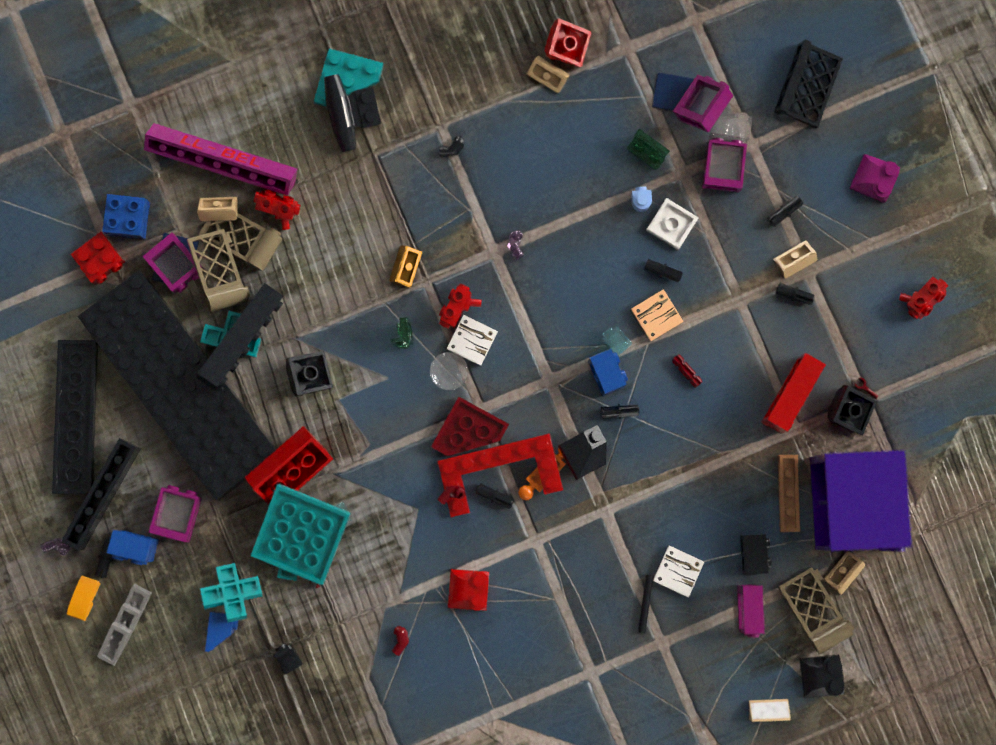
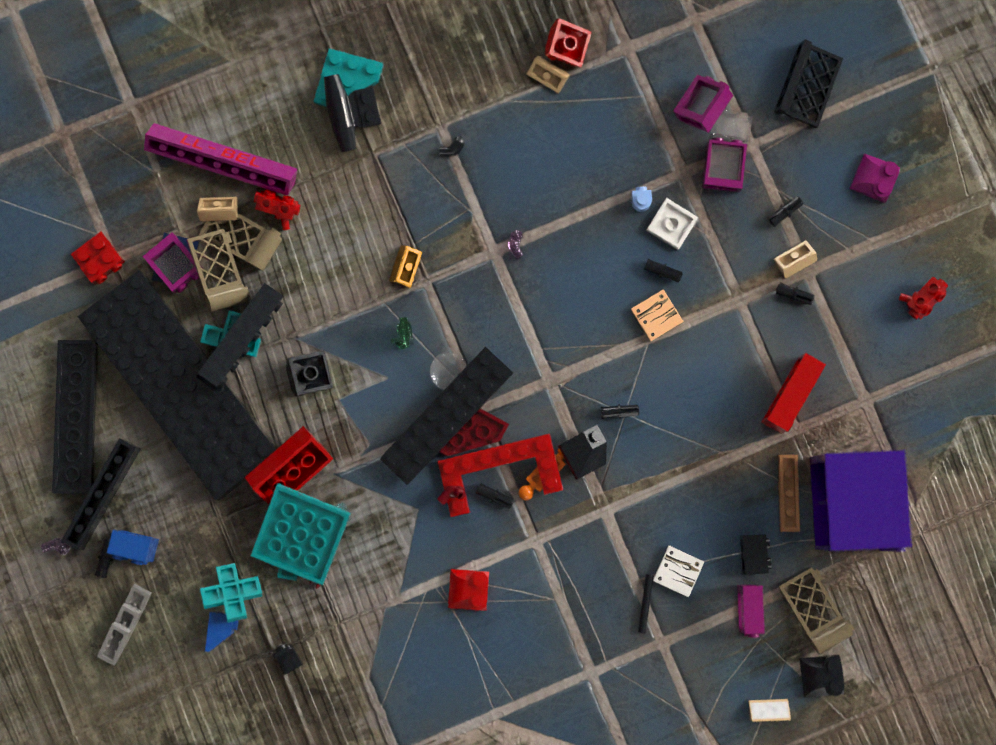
(82, 598): light orange slope -> none
(126, 216): blue brick -> none
(176, 513): window -> none
(402, 640): dark red arm -> none
(446, 416): none -> black plate
(459, 301): red brick -> none
(472, 340): white tile -> none
(607, 372): blue brick -> none
(616, 340): clear light blue brick -> none
(648, 149): clear green bracket -> none
(670, 90): dark blue window -> none
(687, 371): dark red axle -> none
(844, 572): tan slope -> none
(851, 409): black slope -> none
(865, 388): dark red hand -> none

